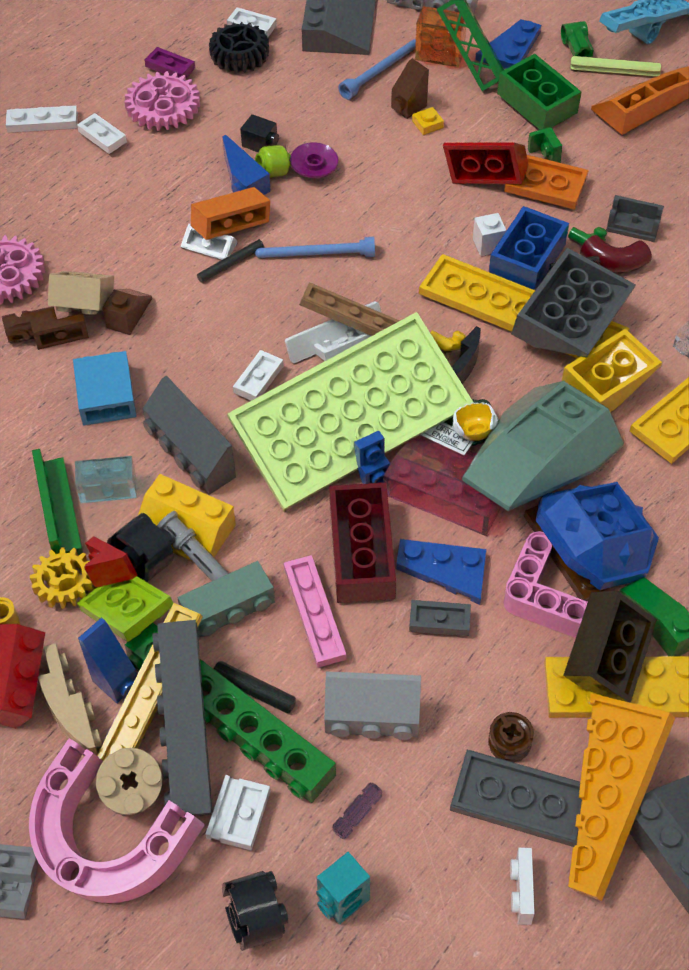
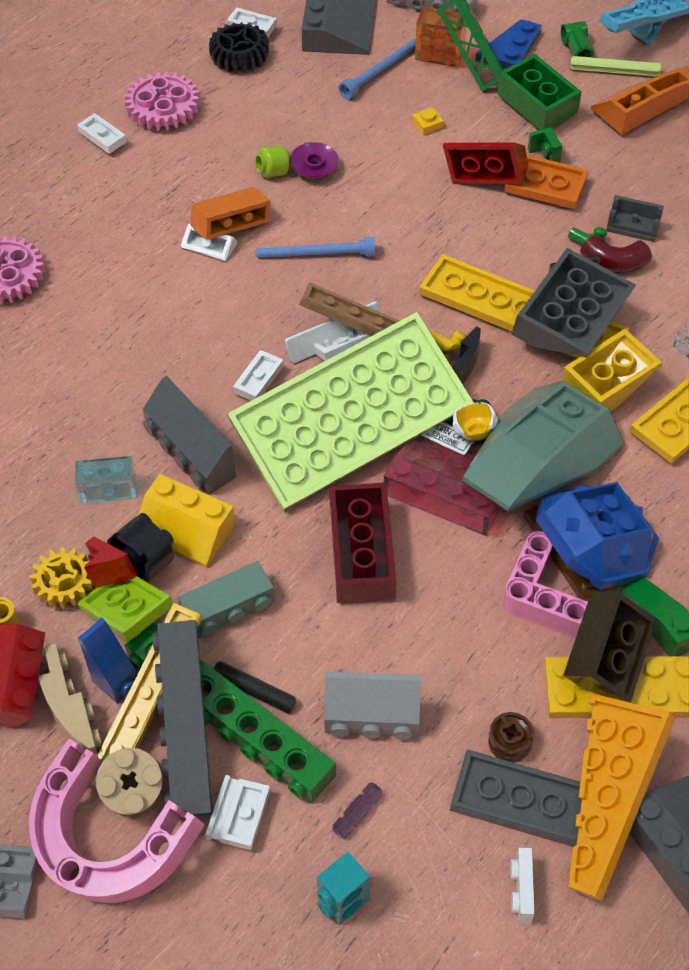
(41, 119): white plate -> none
(44, 327): reddish brown plate -> none
(57, 504): green fence -> none
(79, 291): tan brick -> none
(104, 388): dark azure brick -> none
(125, 309): reddish brown slope -> none
(164, 60): magenta plate -> none
(185, 540): light grey pin -> none
(229, 261): pearl dark grey bar -> none
(243, 169): blue slope -> none
(254, 910): black brick -> none
(258, 133): black brick -> none
(314, 611): bright pink plate -> none
(371, 458): blue slope -> none
(410, 89): reddish brown slope -> none
(440, 618): dark grey plate -> none
(450, 566): blue wing -> none
(487, 233): white brick -> none
(529, 248): blue brick -> none

